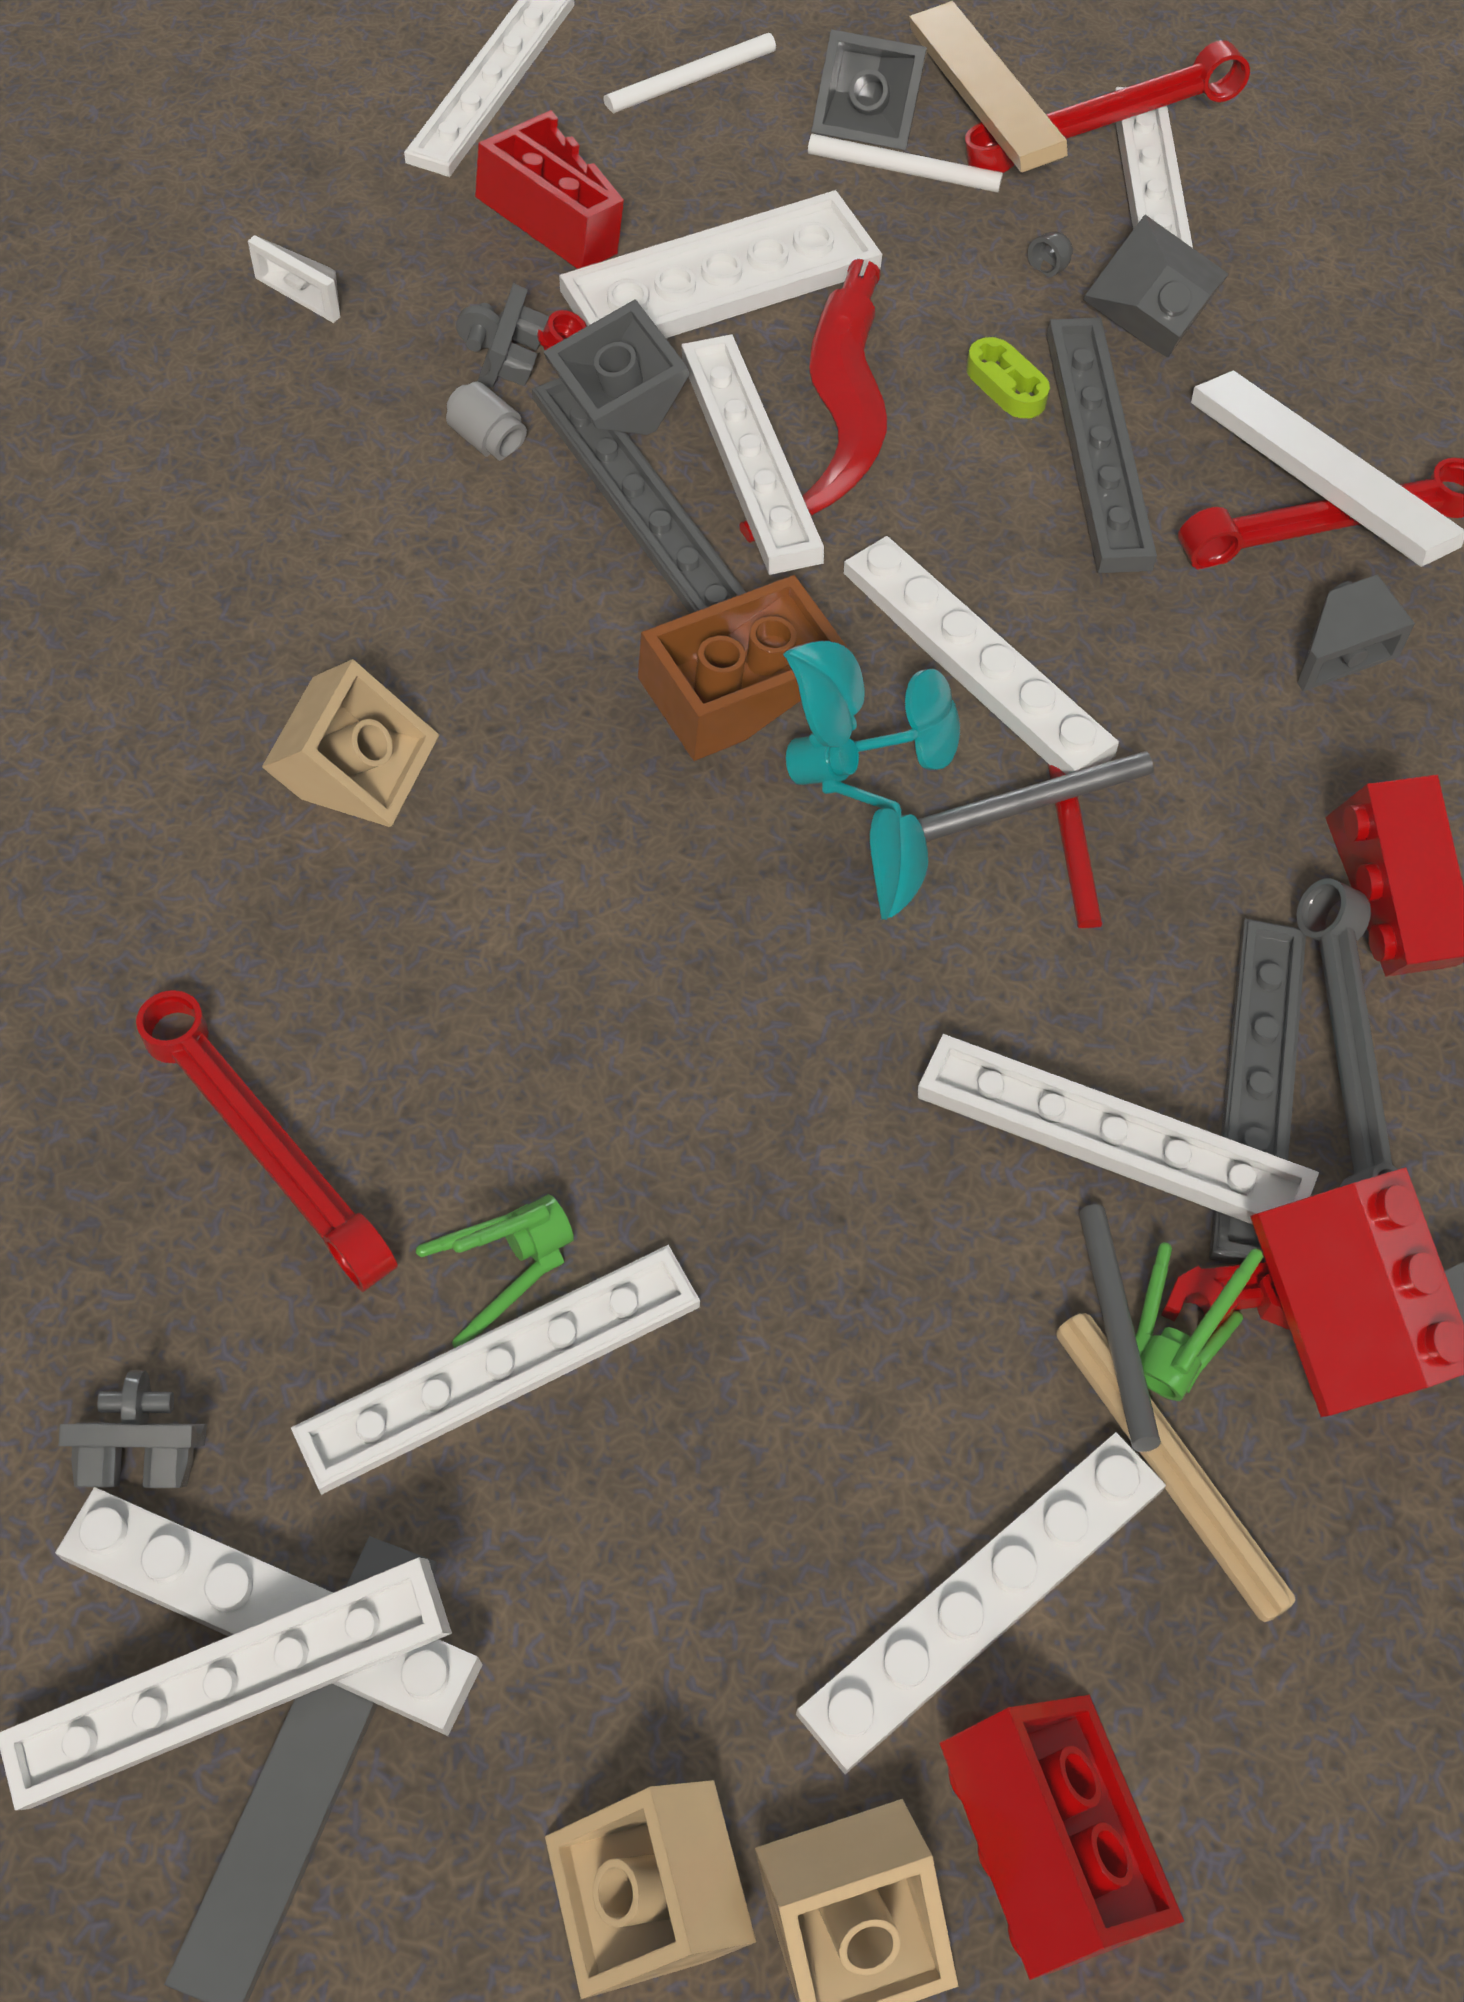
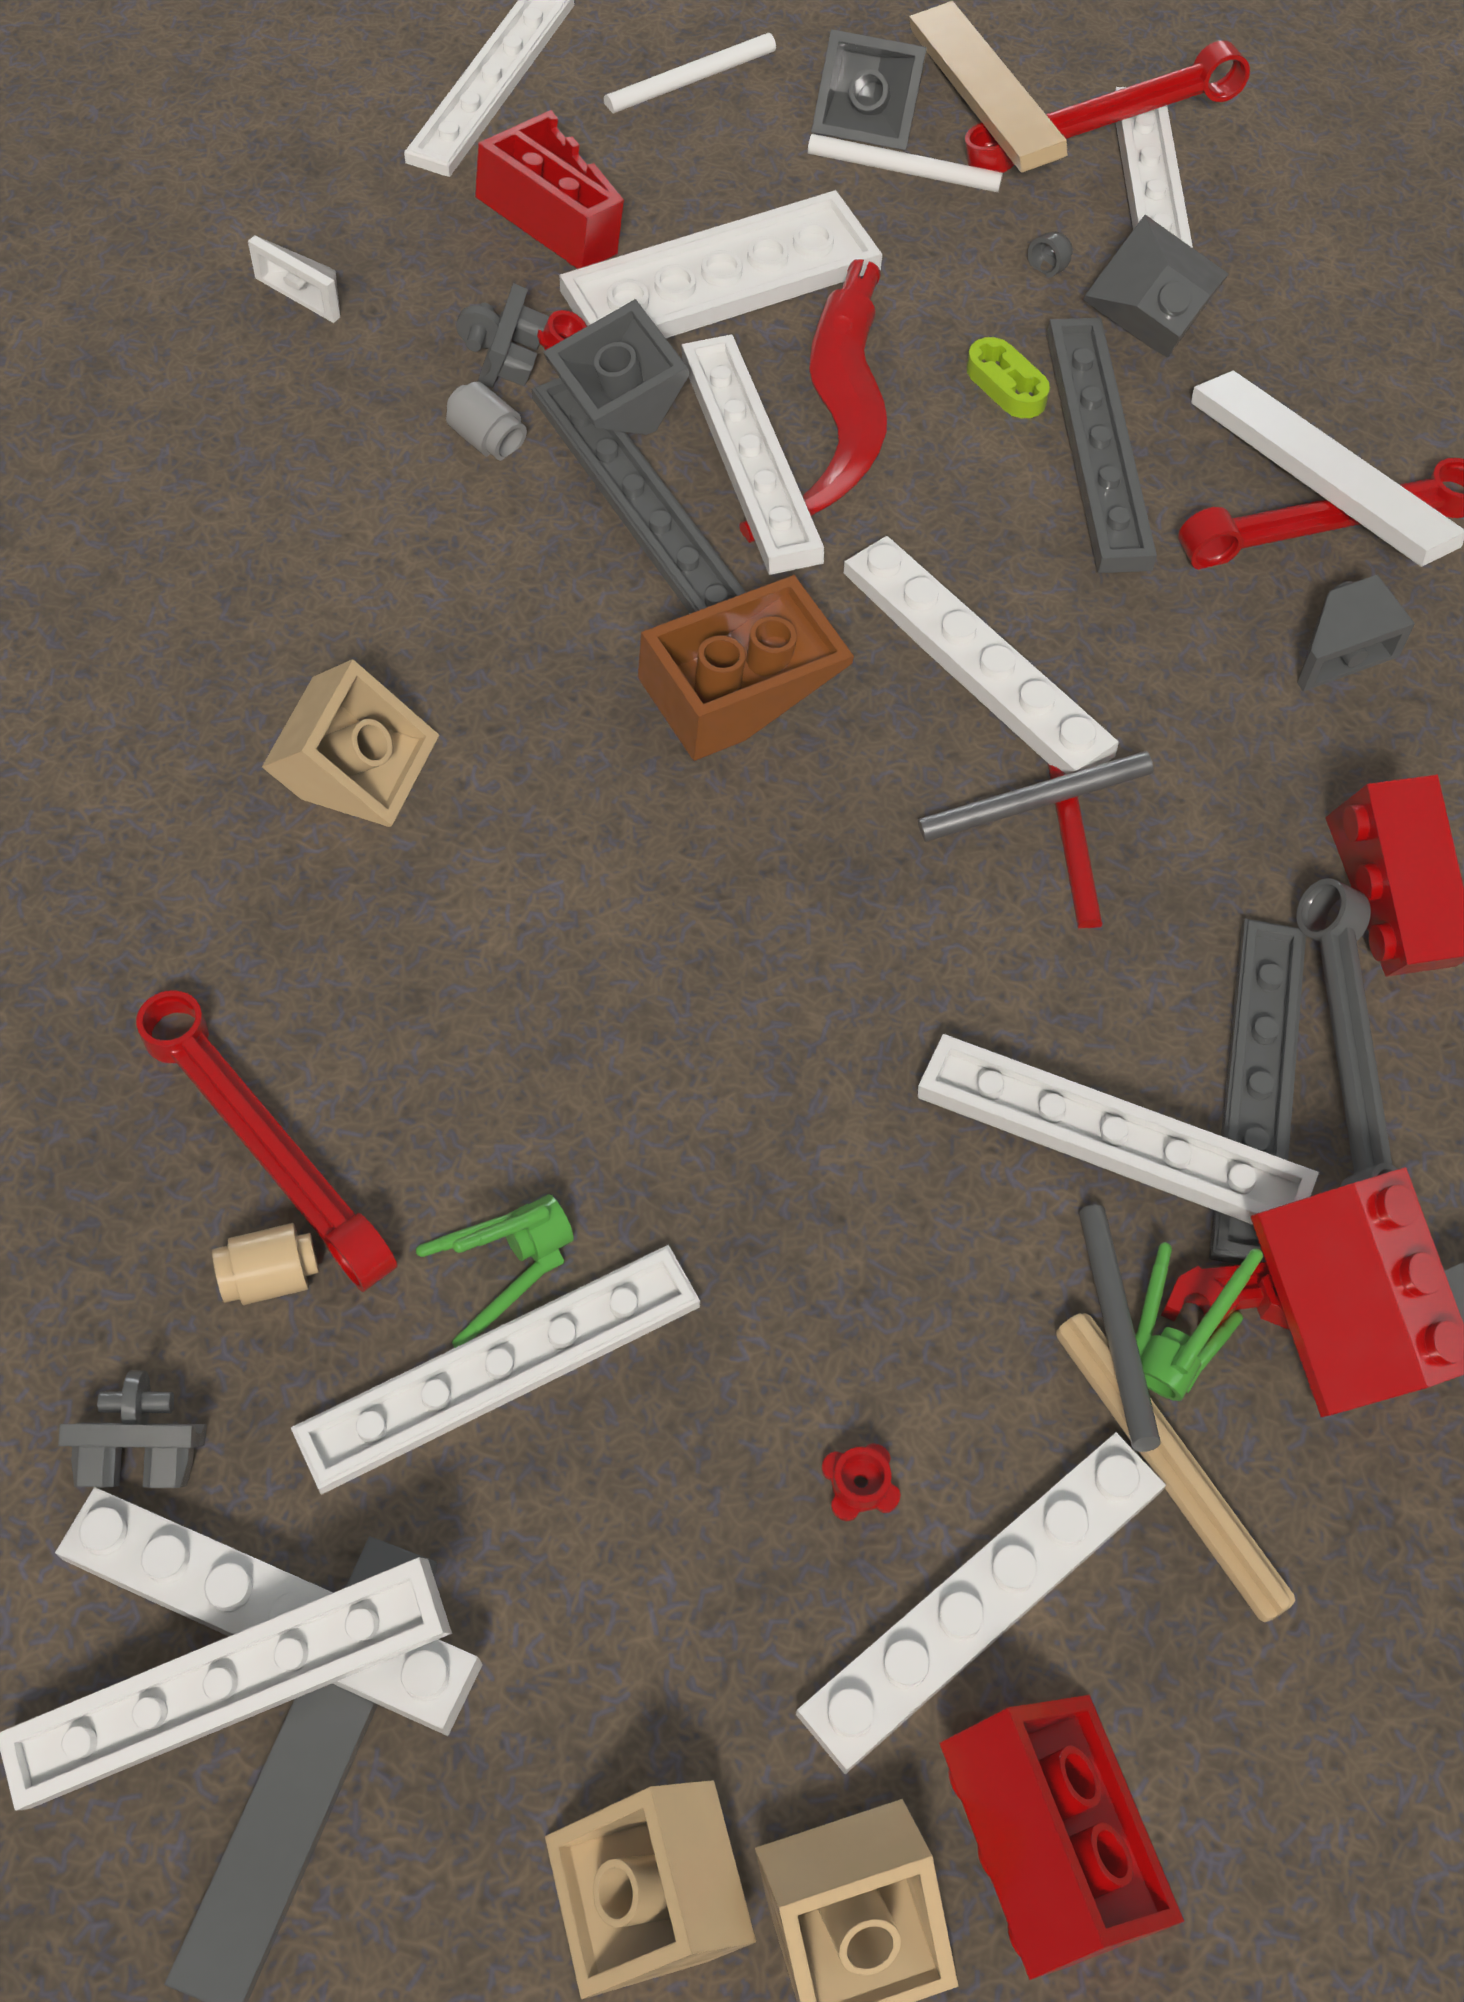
(265, 1264): none -> tan brick
(831, 696): teal plant -> none
(869, 1462): none -> red plate

